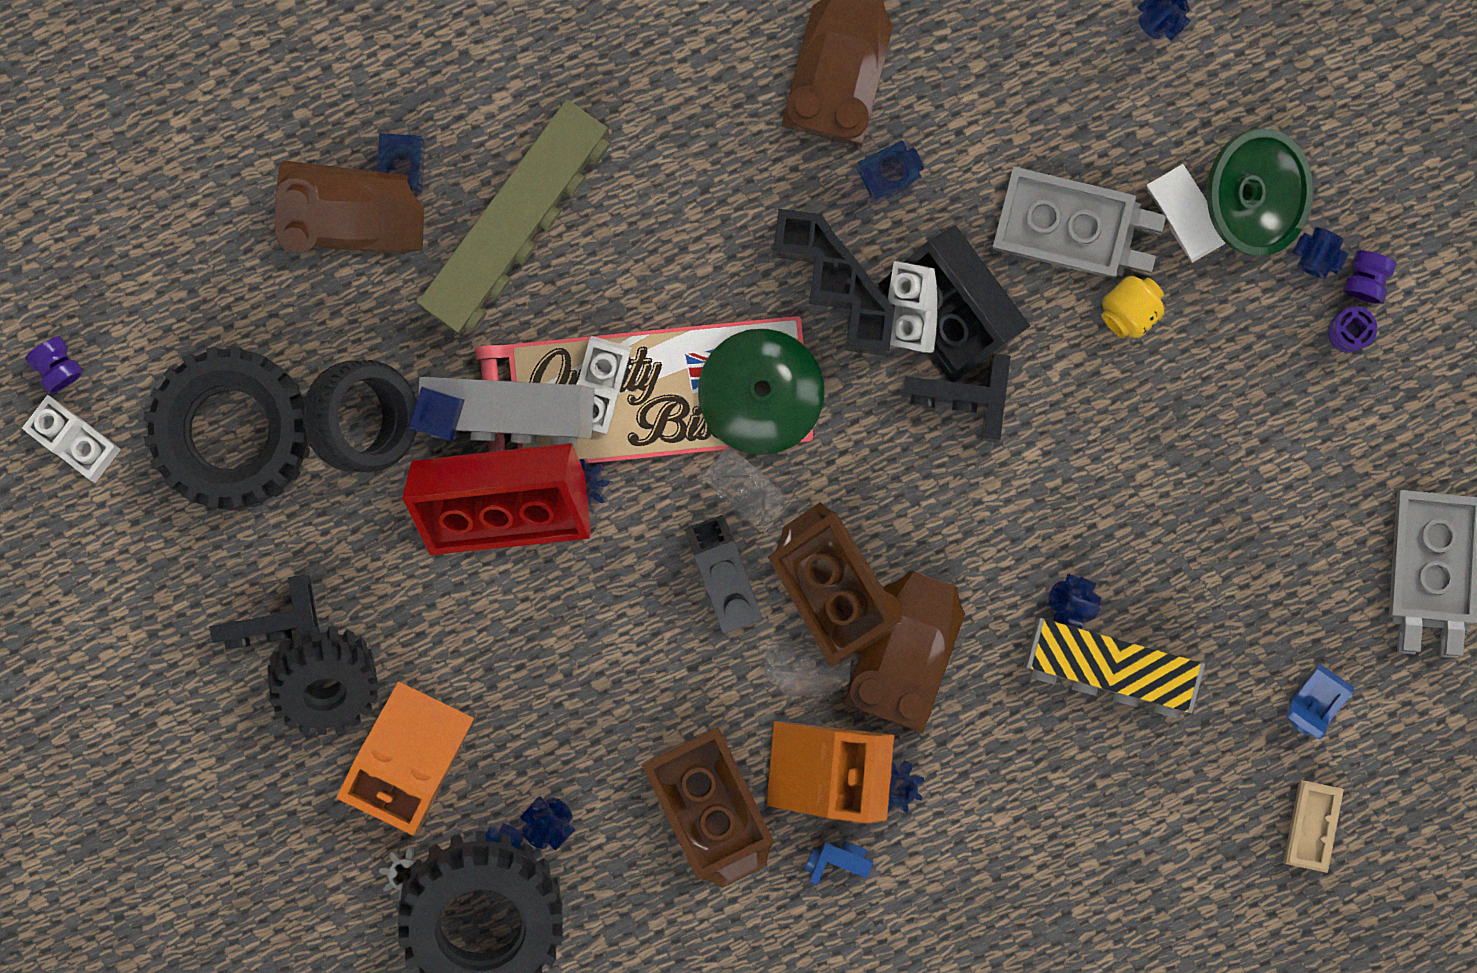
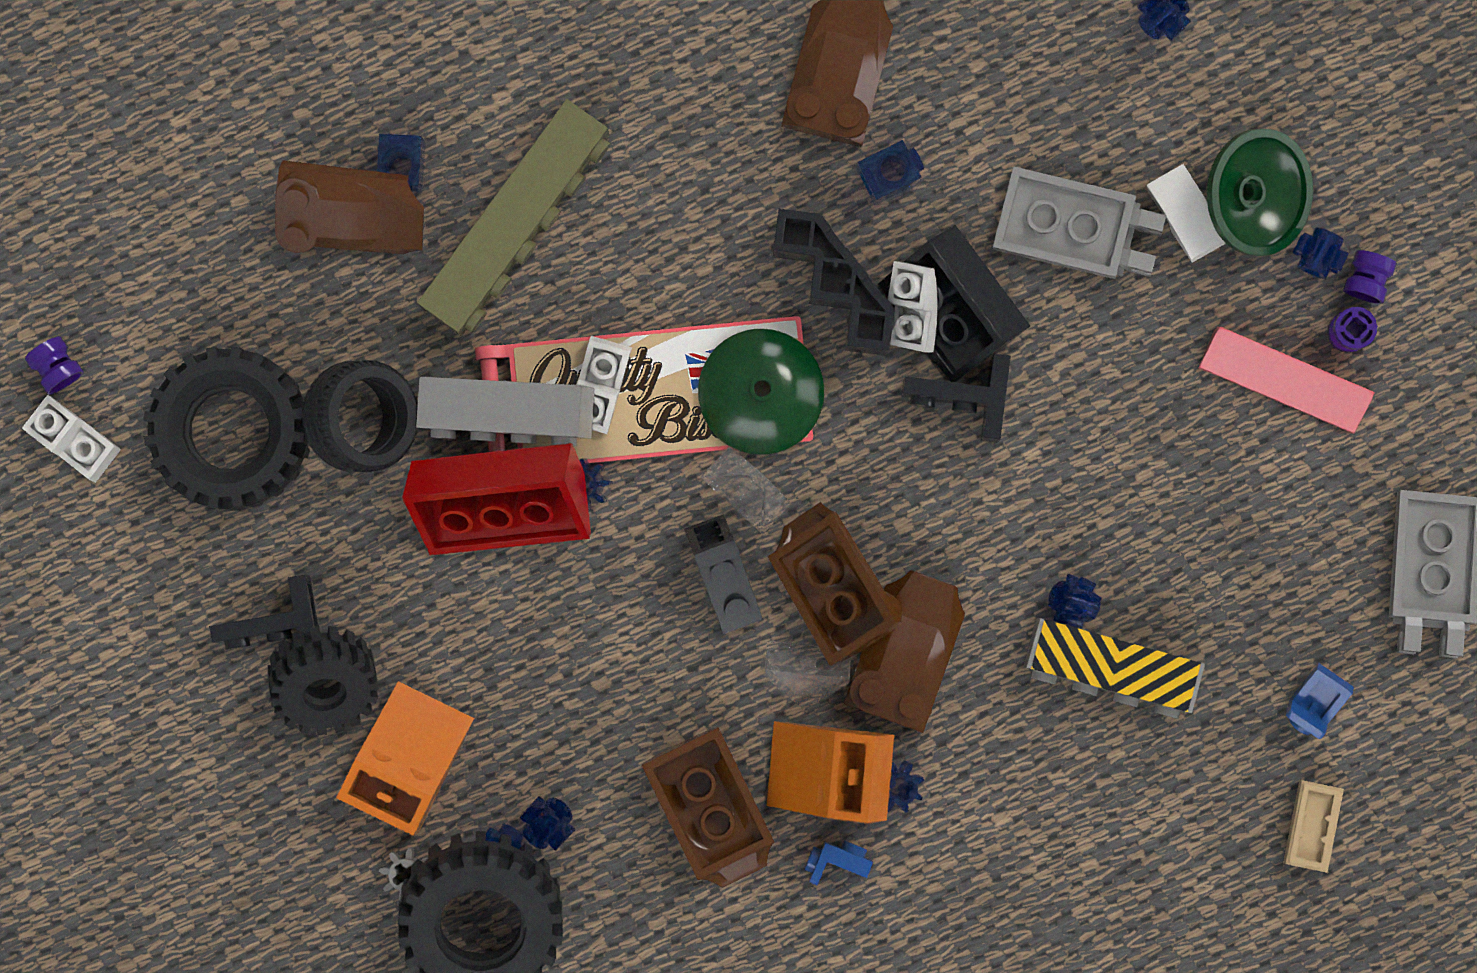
(437, 413): clear blue tile -> none
(1133, 307): yellow head -> none
(1286, 379): none -> coral slope

